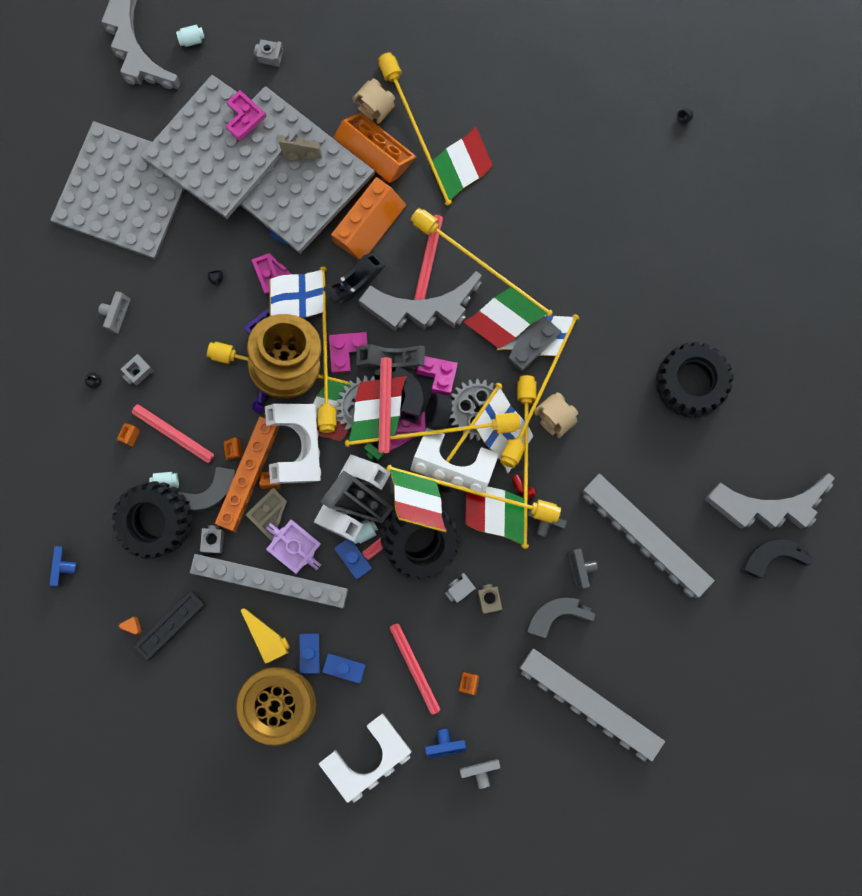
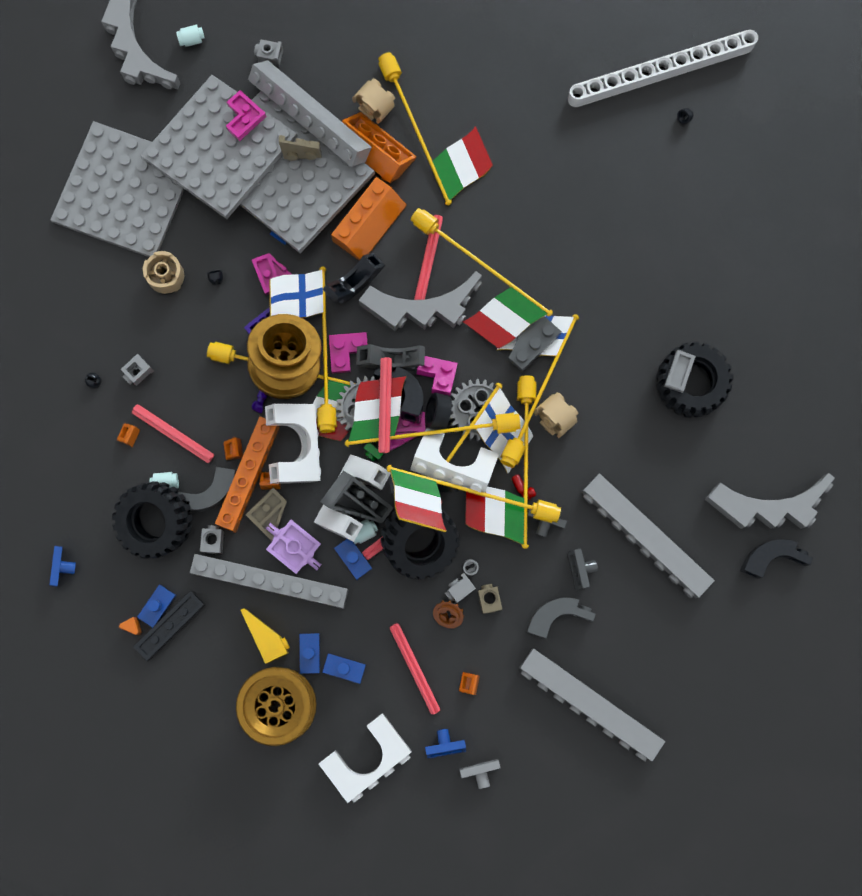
(115, 312): light grey tile -> none
(156, 265): none -> tan brick
(156, 606): none -> blue tile
(309, 113): none -> light grey brick
(442, 617): none -> dark orange gear
(472, 570): none -> light grey hinge
(669, 62): none -> white beam
(679, 371): none -> light grey tile

